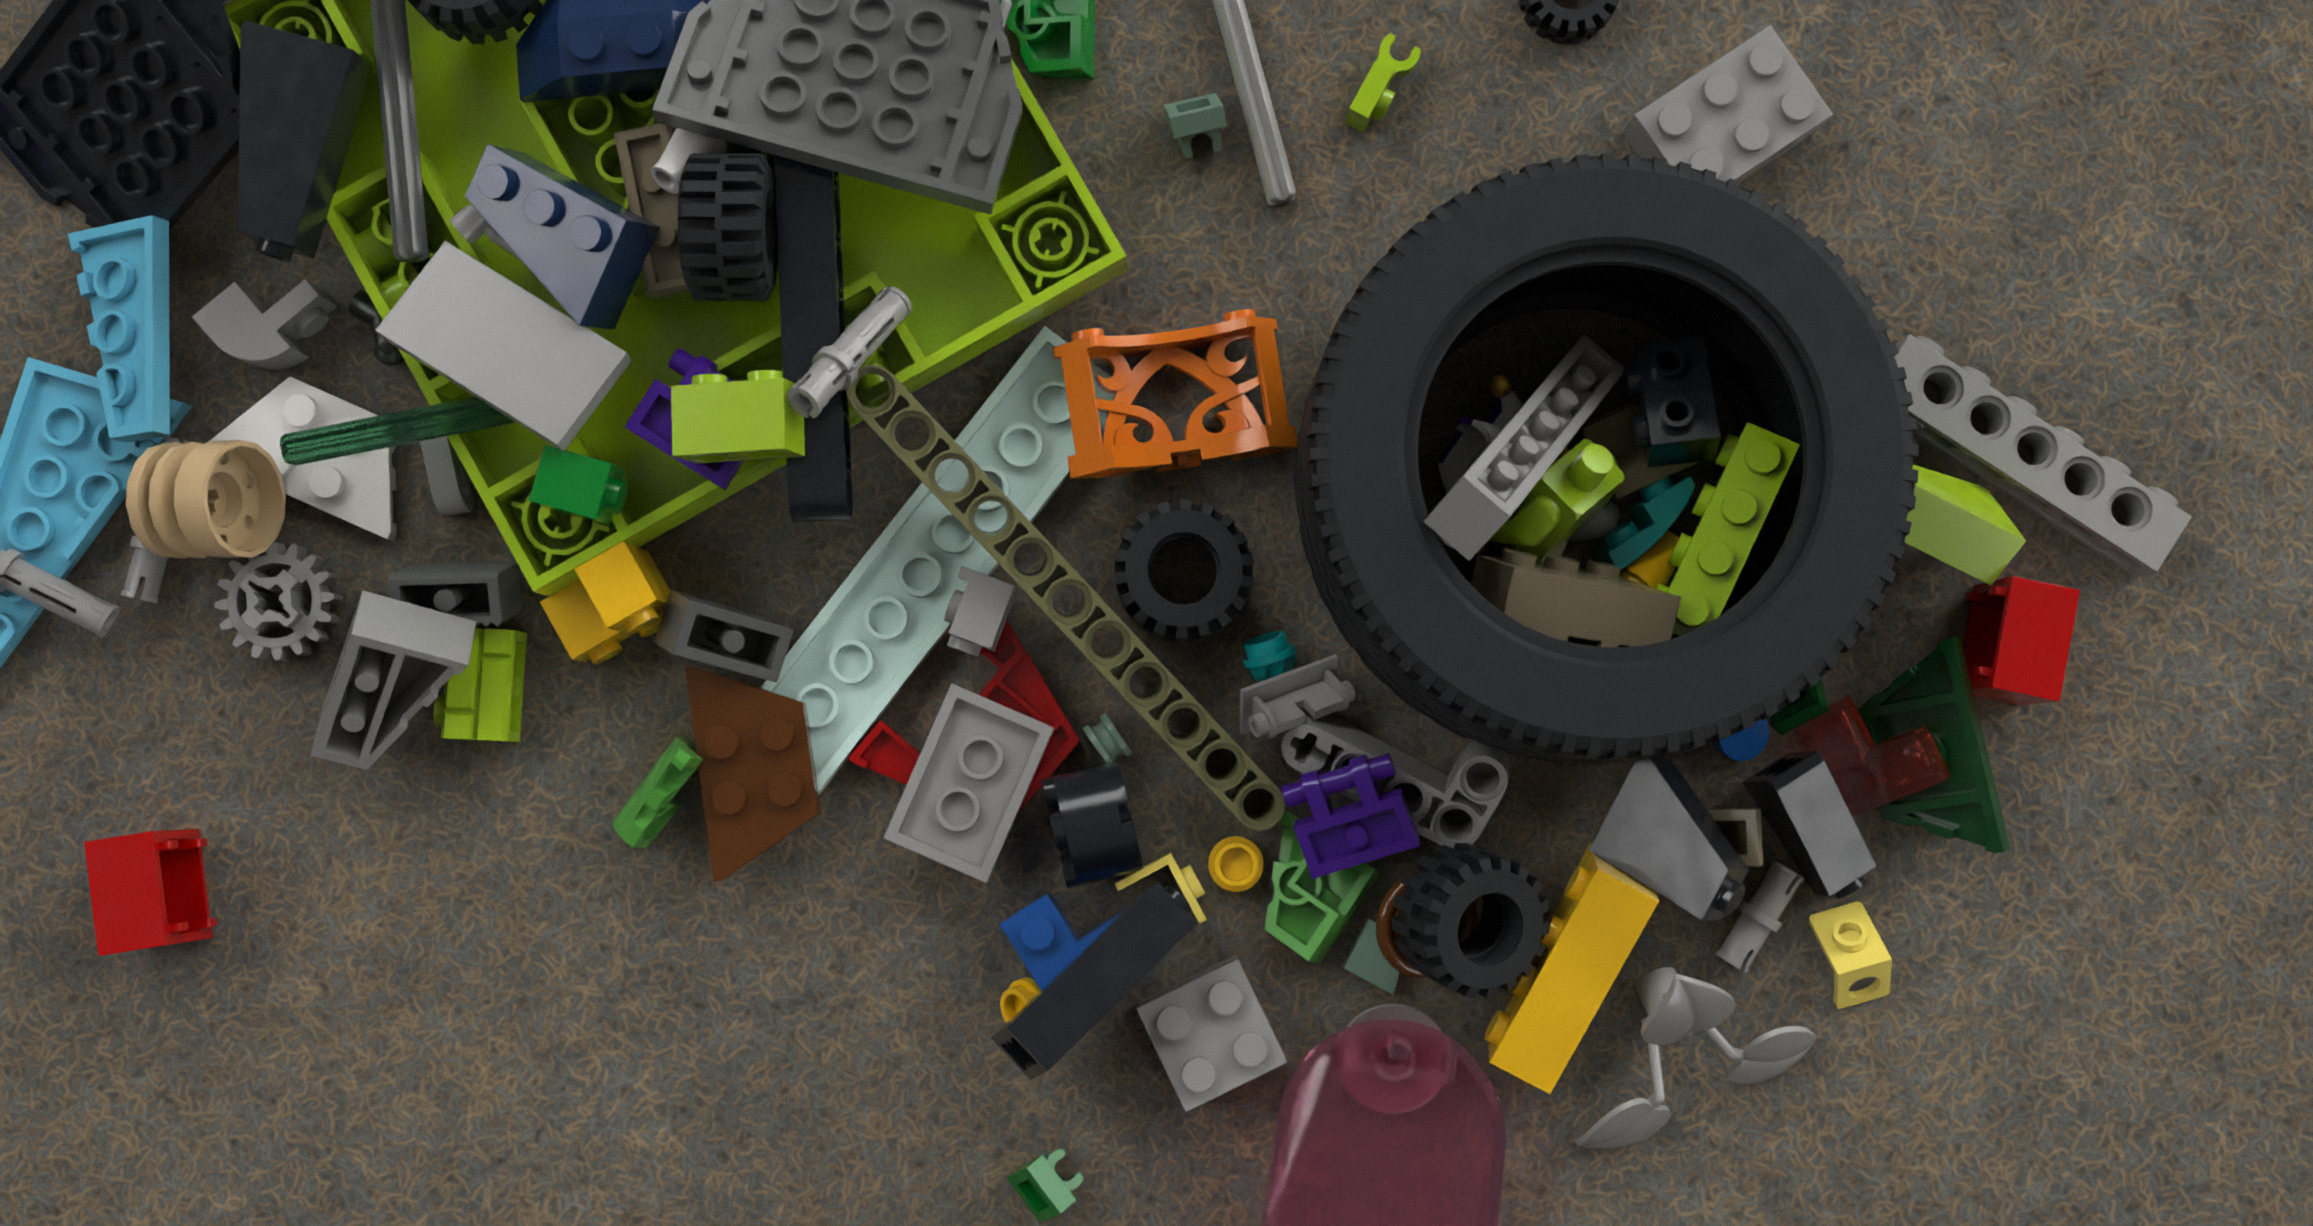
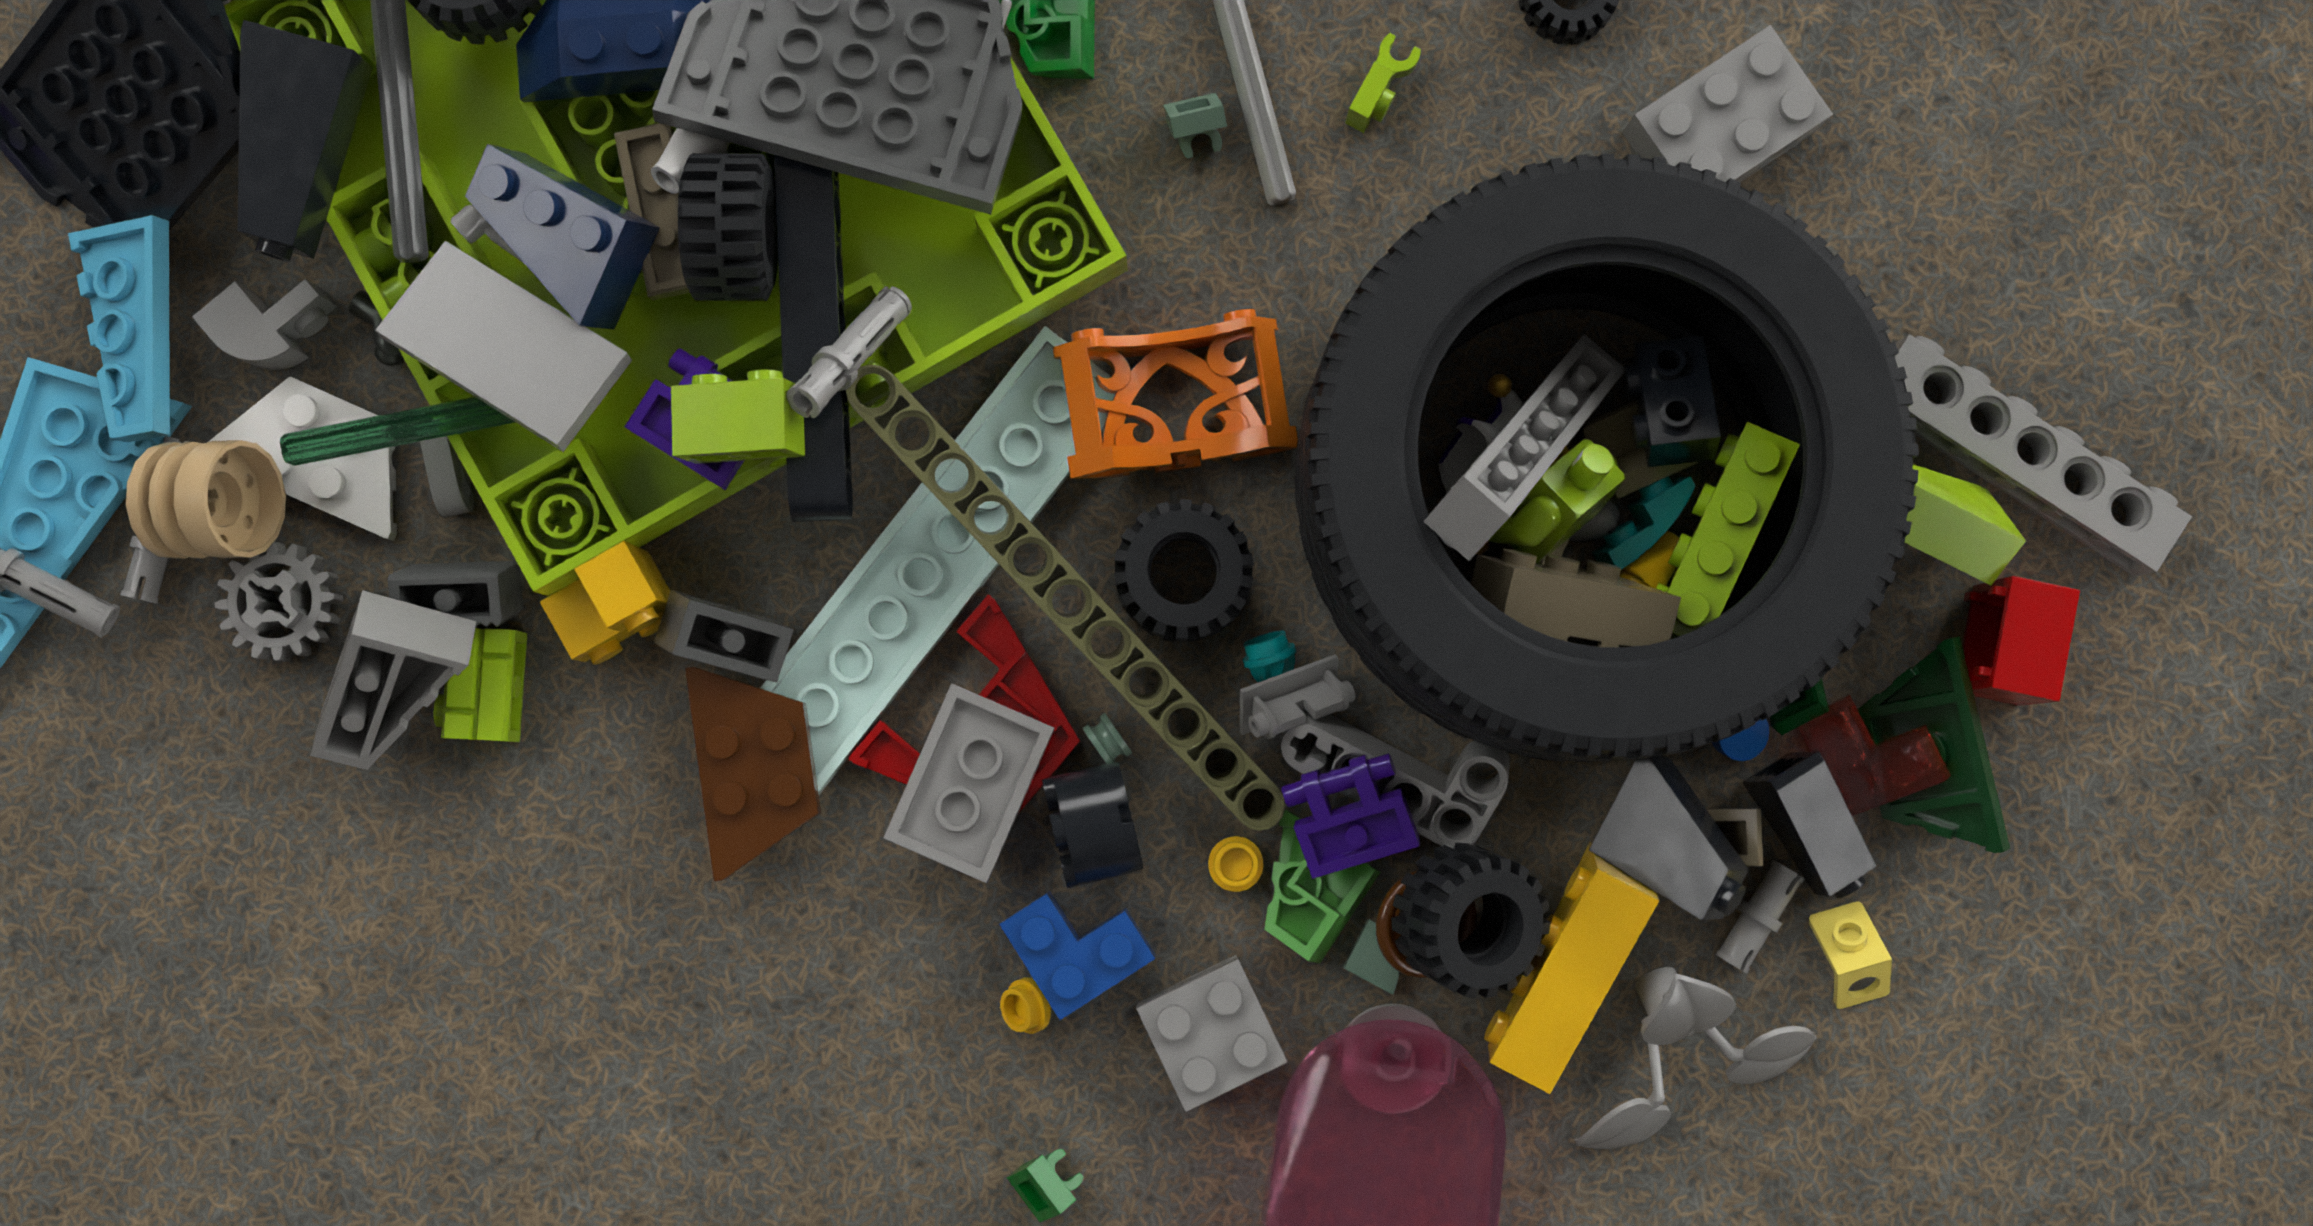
(148, 890): red container -> none
(579, 485): green brick -> none
(653, 800): bright green slope -> none
(978, 612): light grey brick -> none
(1095, 980): black slope -> none
(1185, 878): light yellow bracket -> none

